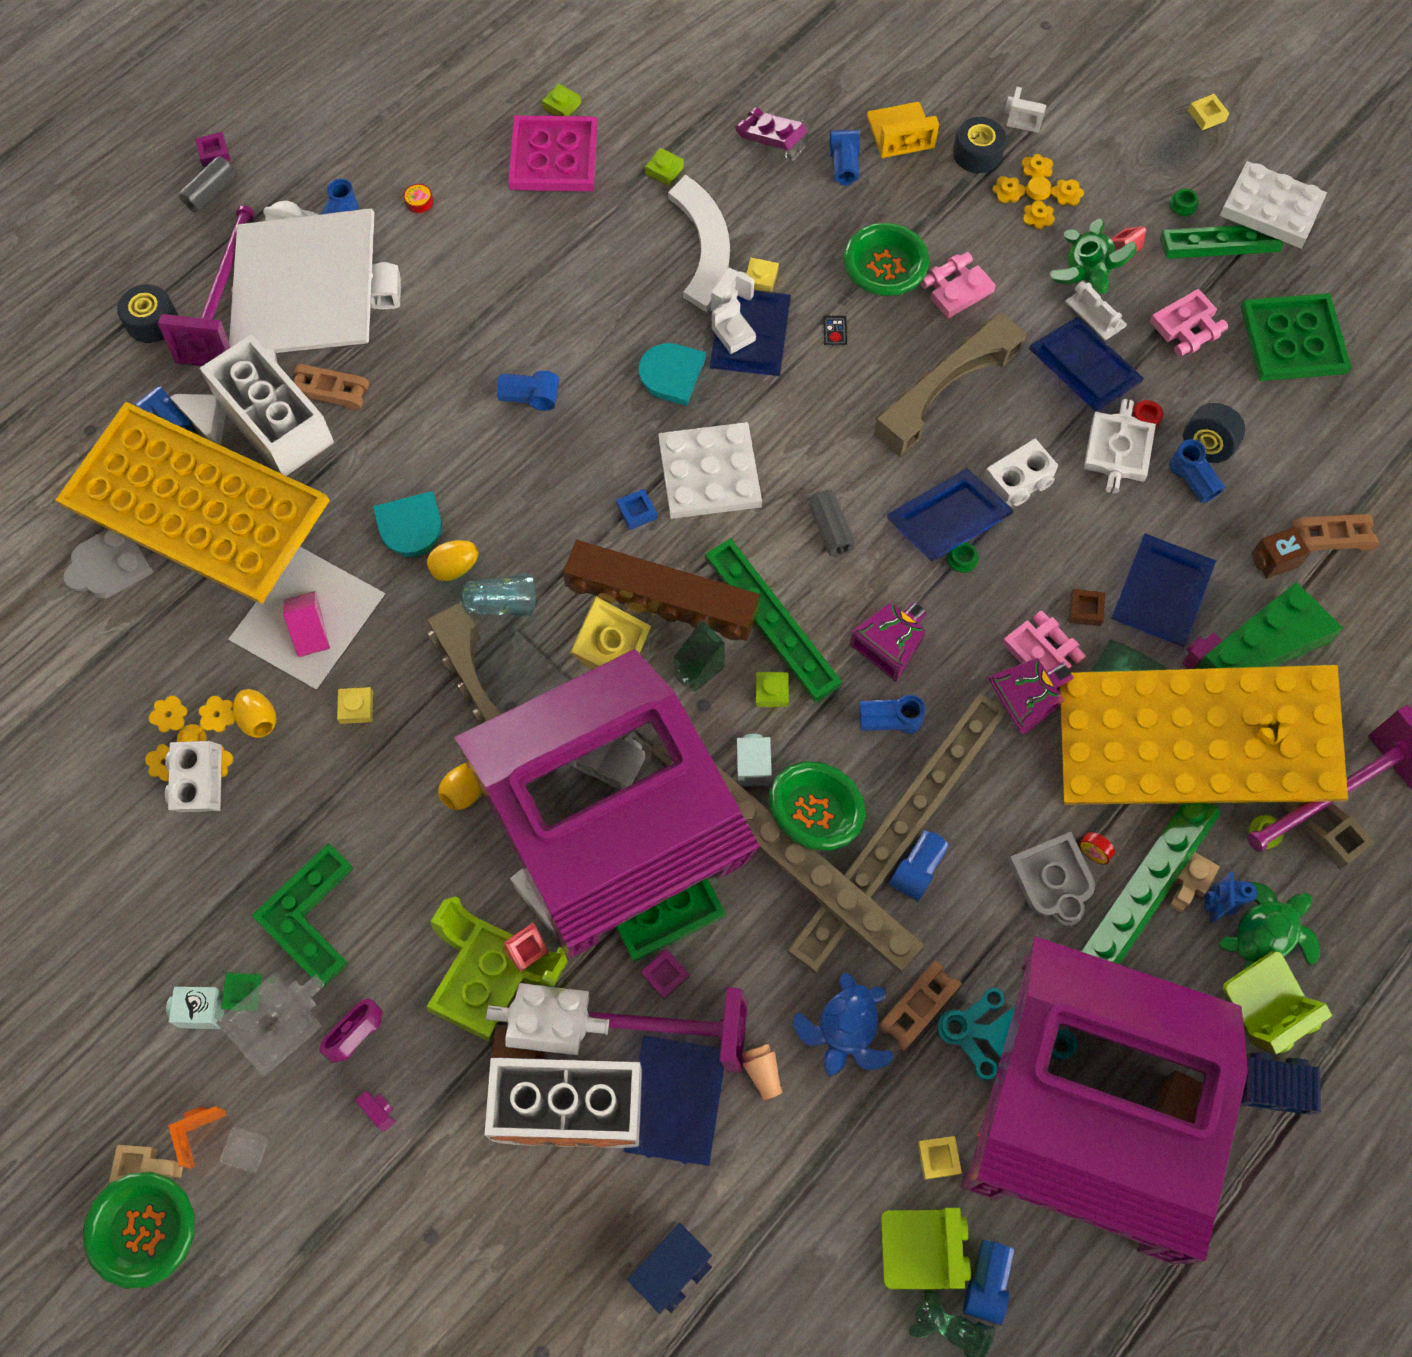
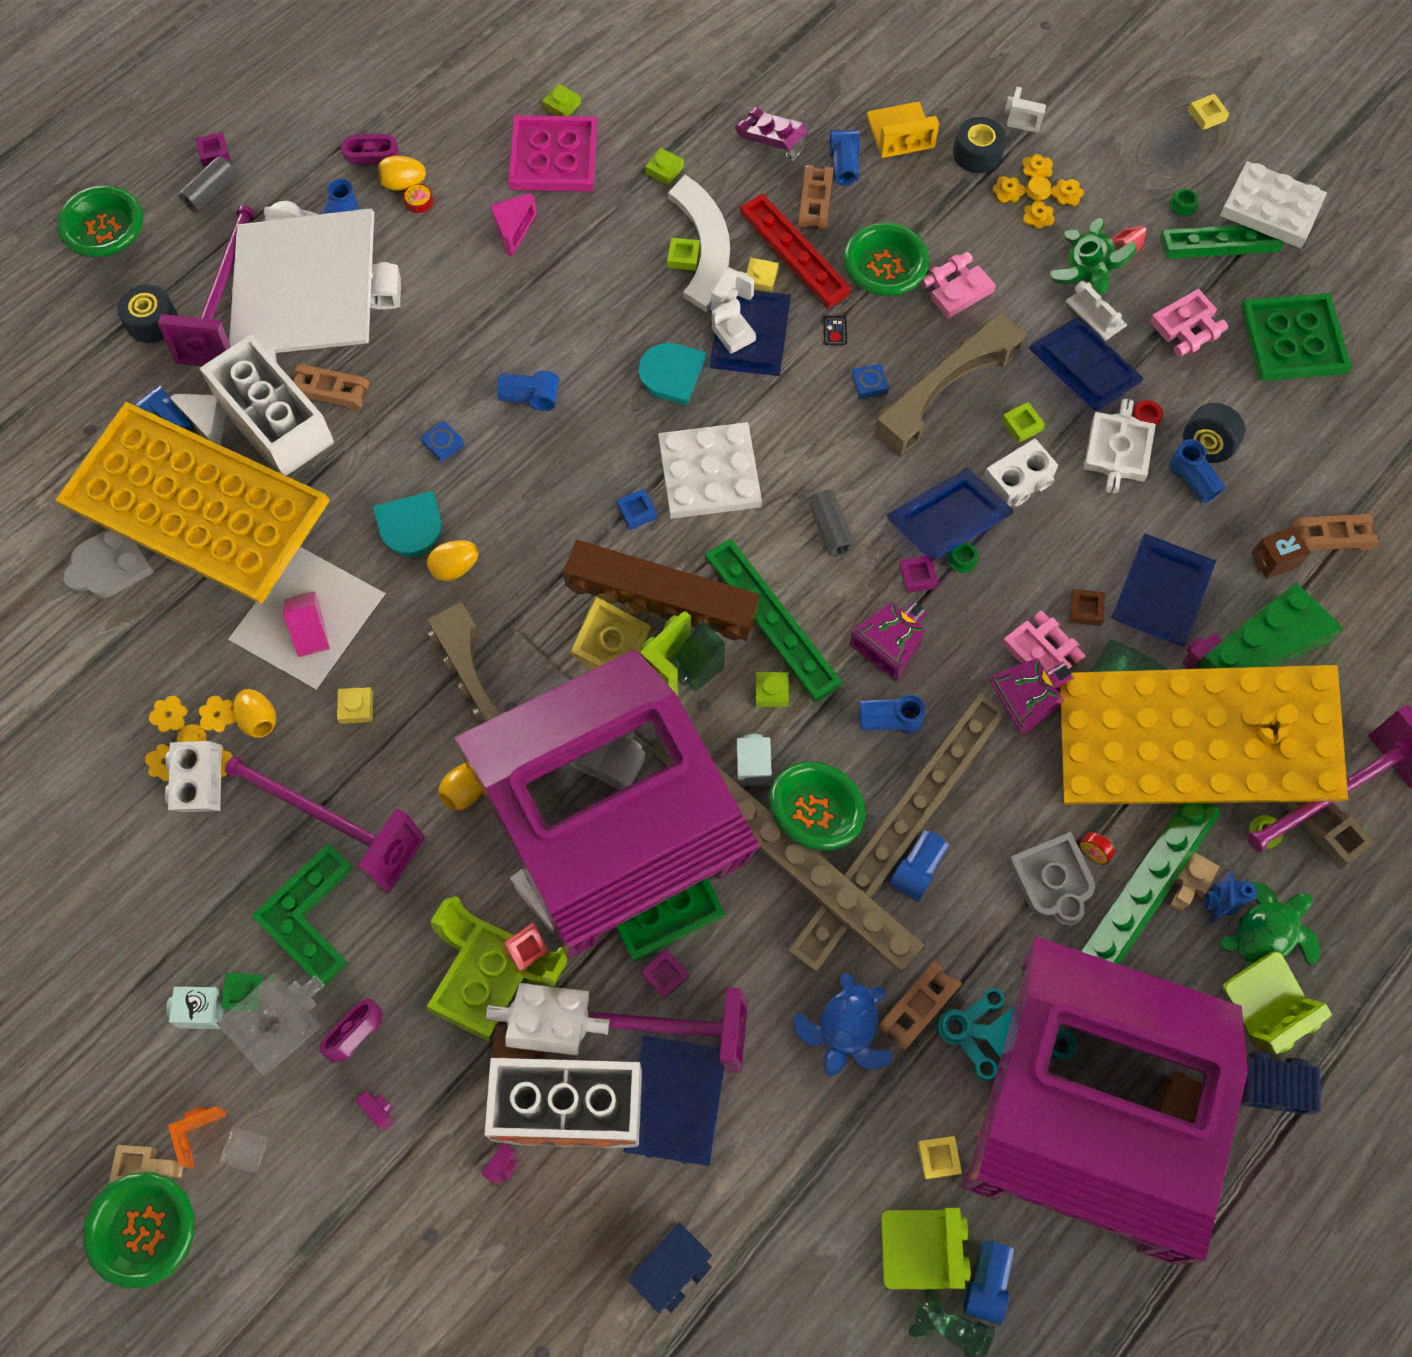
(100, 221): none -> green piece
(368, 148): none -> magenta plate
(388, 851): none -> magenta tile
(400, 172): none -> yellow animal
(442, 441): none -> blue tile
(500, 596): clear light blue plant -> none
(501, 1165): none -> magenta plate
(513, 219): none -> dark pink slope
(662, 648): none -> lime bracket
(683, 254): none -> lime plate
(763, 1070): light nougat cone -> none
(795, 251): none -> red plate
(815, 197): none -> medium nougat plate
(870, 381): none -> blue tile
(918, 574): none -> magenta plate
(1023, 422): none -> lime plate

